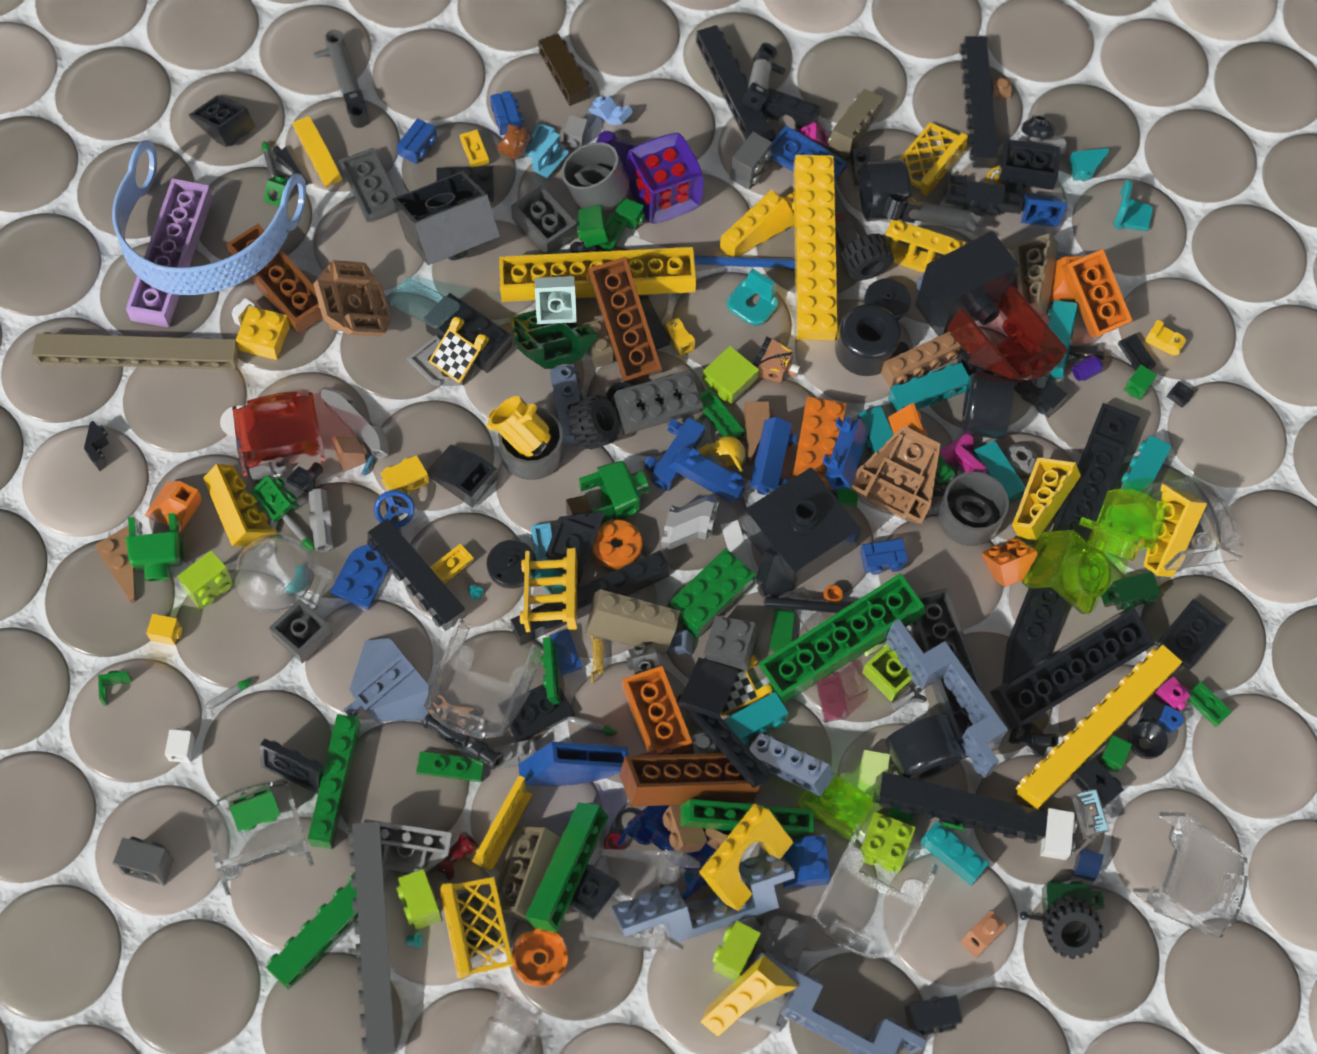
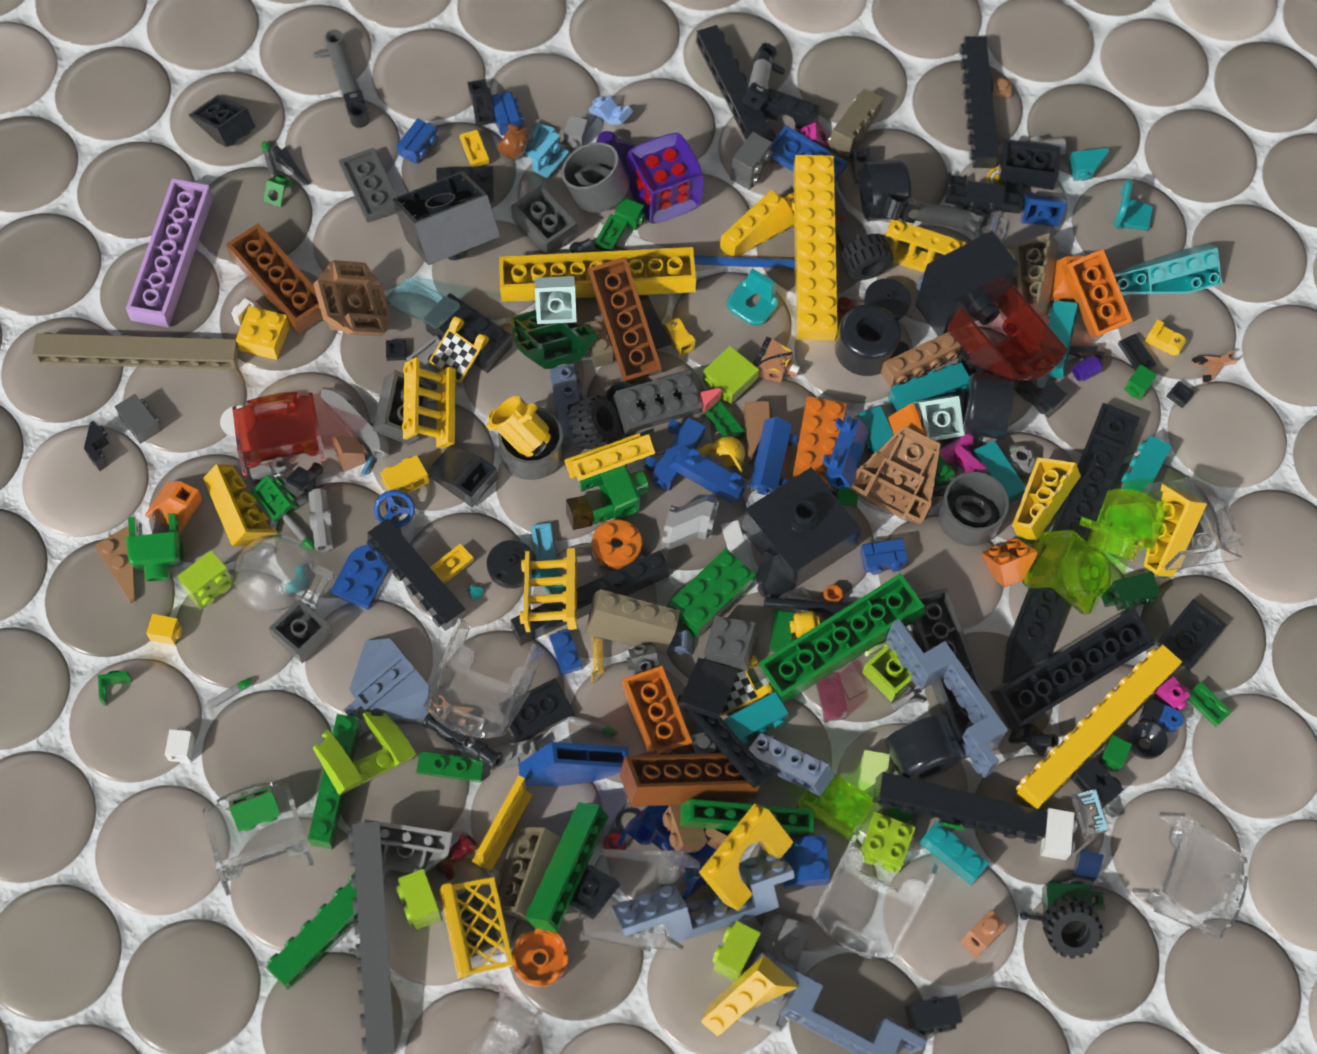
(137, 418): none -> dark grey brick
(143, 860): dark grey brick -> none
(207, 277): light blue piece -> none
(291, 765): black plate -> none
(317, 151): yellow slope -> none
(348, 775): none -> lime wedge
(391, 408): none -> dark grey brick
(395, 350): none -> black tile
(415, 940): teal piece -> none
(445, 403): none -> yellow fence
(481, 102): none -> black bracket
(551, 677): green plate -> none
(564, 69): dark brown brick -> none
(578, 533): black wing -> none
(592, 226): green brick -> none
(609, 456): none -> yellow fence
(710, 398): none -> coral slope
(803, 622): none -> yellow head
(844, 301): none -> clear red plate
(941, 417): none -> light aqua brick
(950, 155): yellow fence -> none
(997, 223): none -> clear panel
(1039, 127): black piece -> none
(1173, 273): none -> teal wedge
(1214, 364): none -> nougat piece

